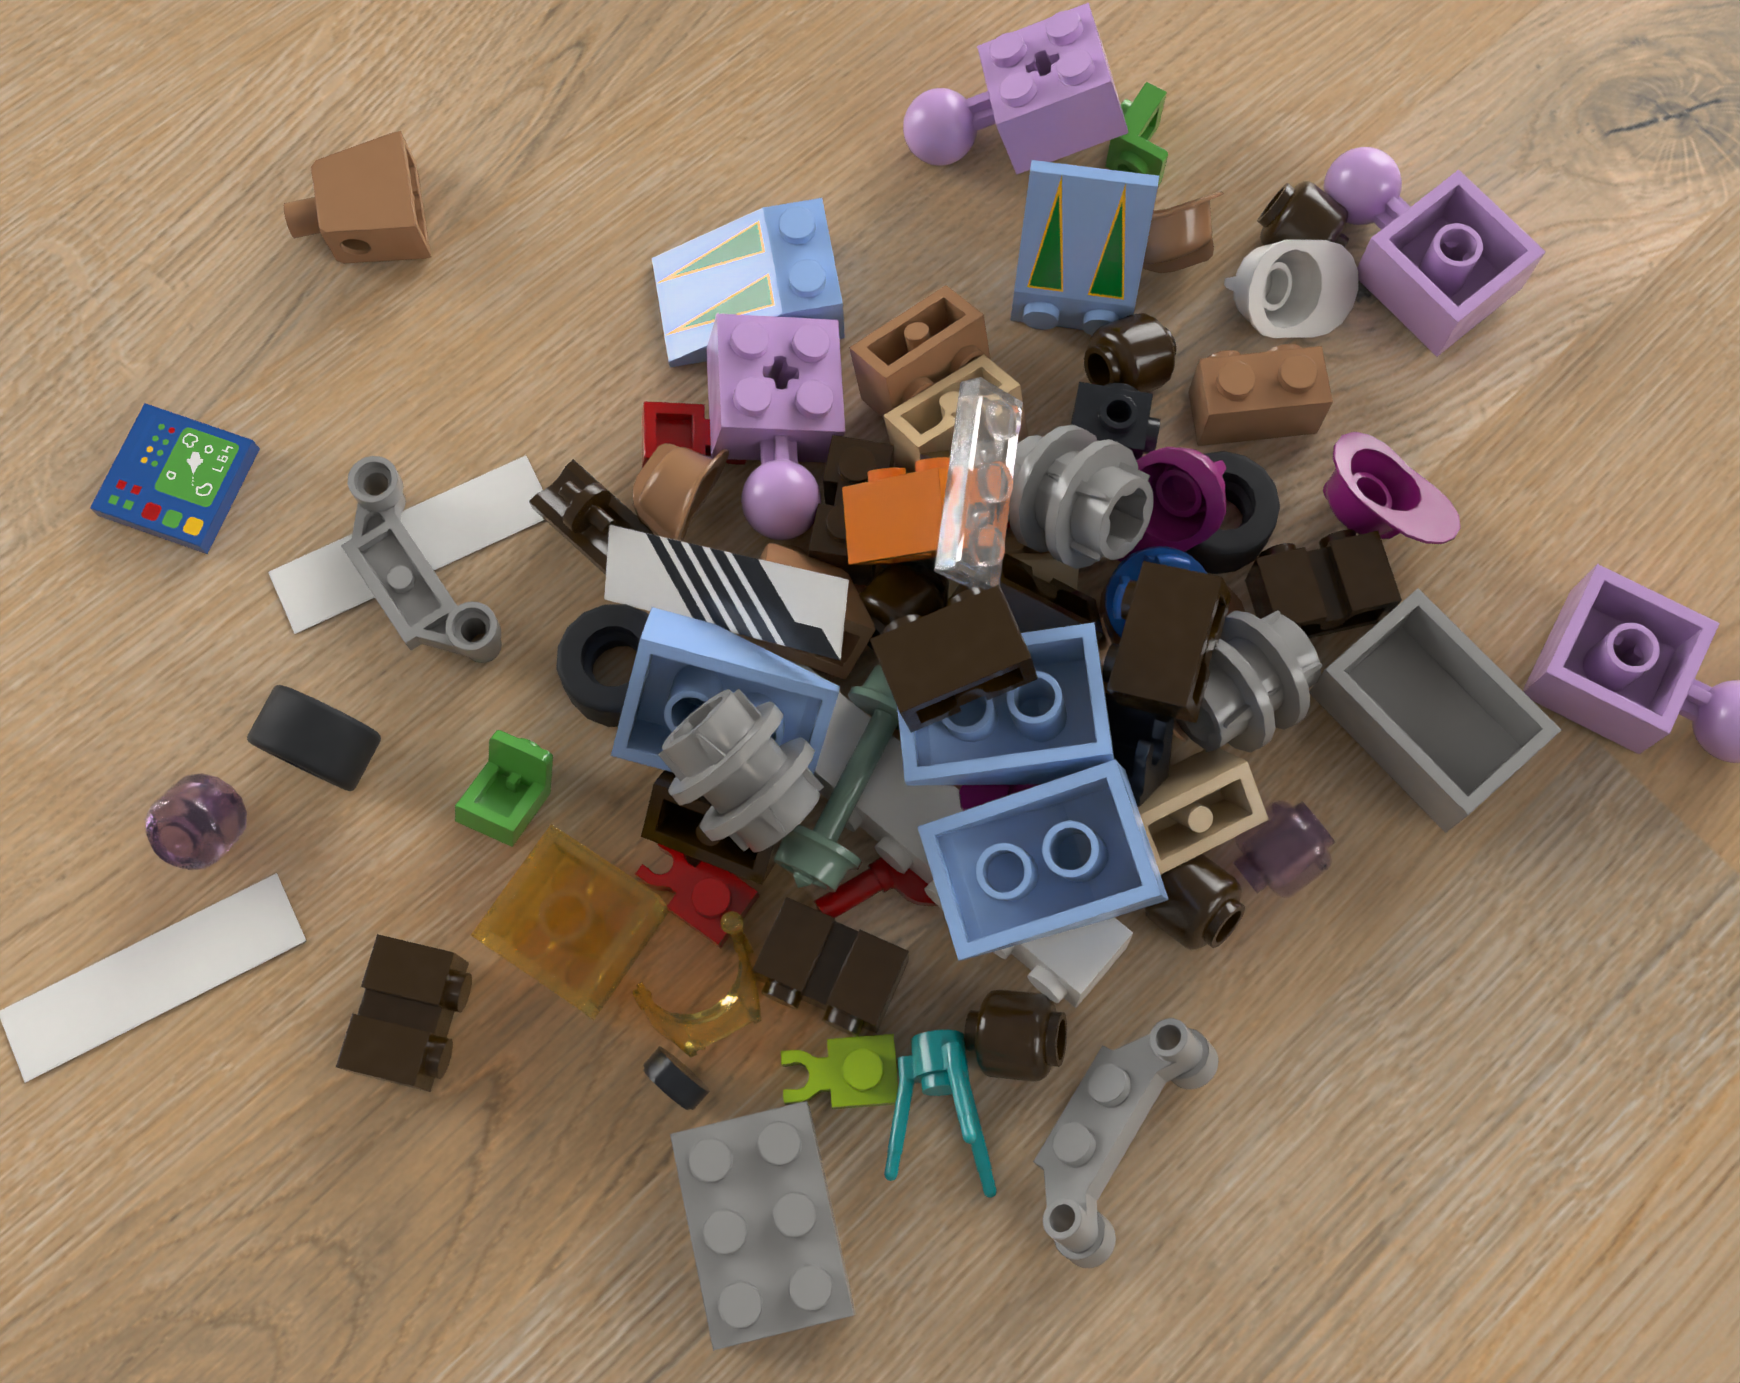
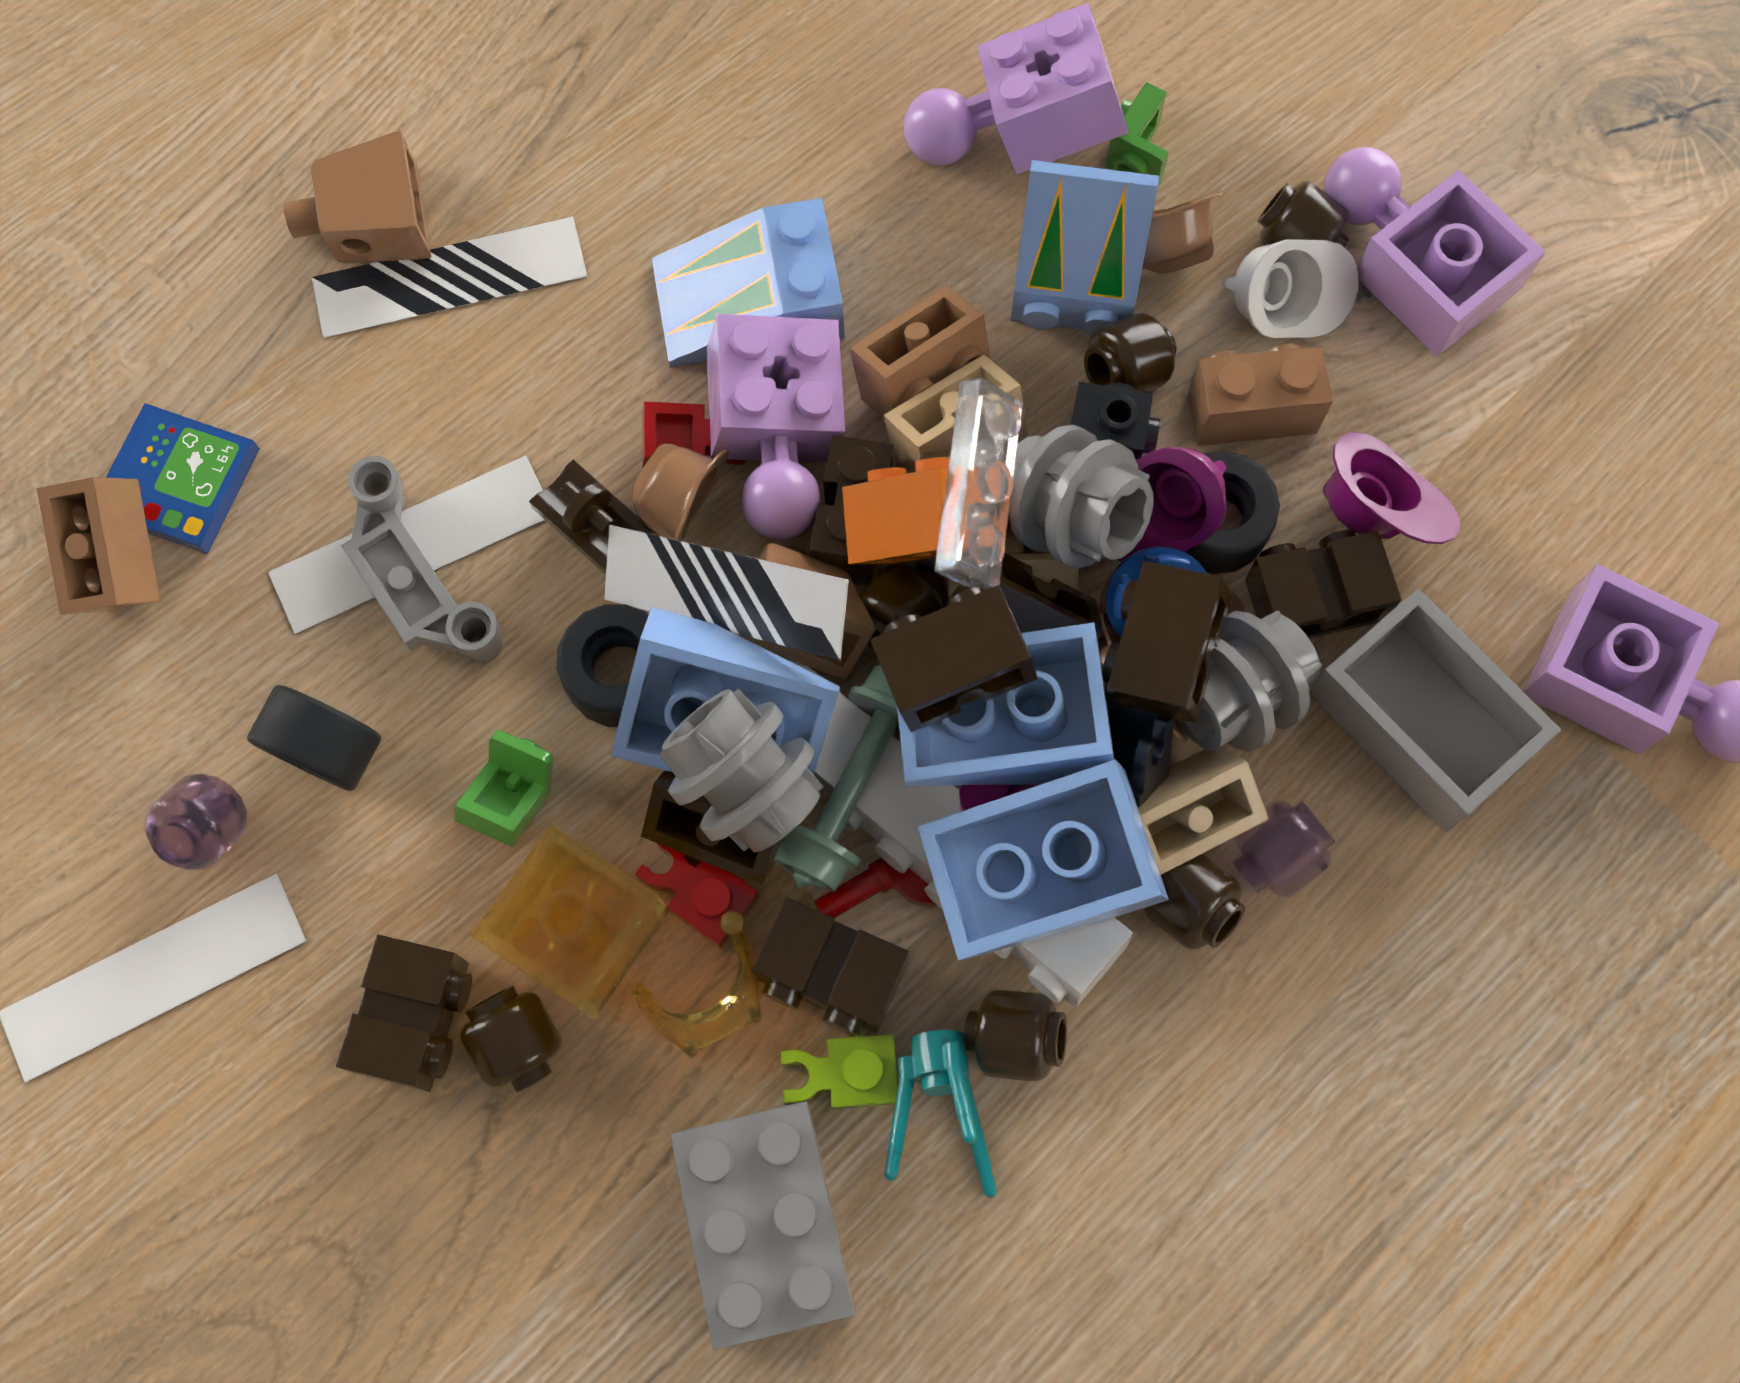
(98, 545): none -> medium nougat brick
(450, 278): none -> white sticker
(510, 1039): none -> dark brown head
(675, 1079): black tile -> none
(1101, 1126): light grey plate -> none

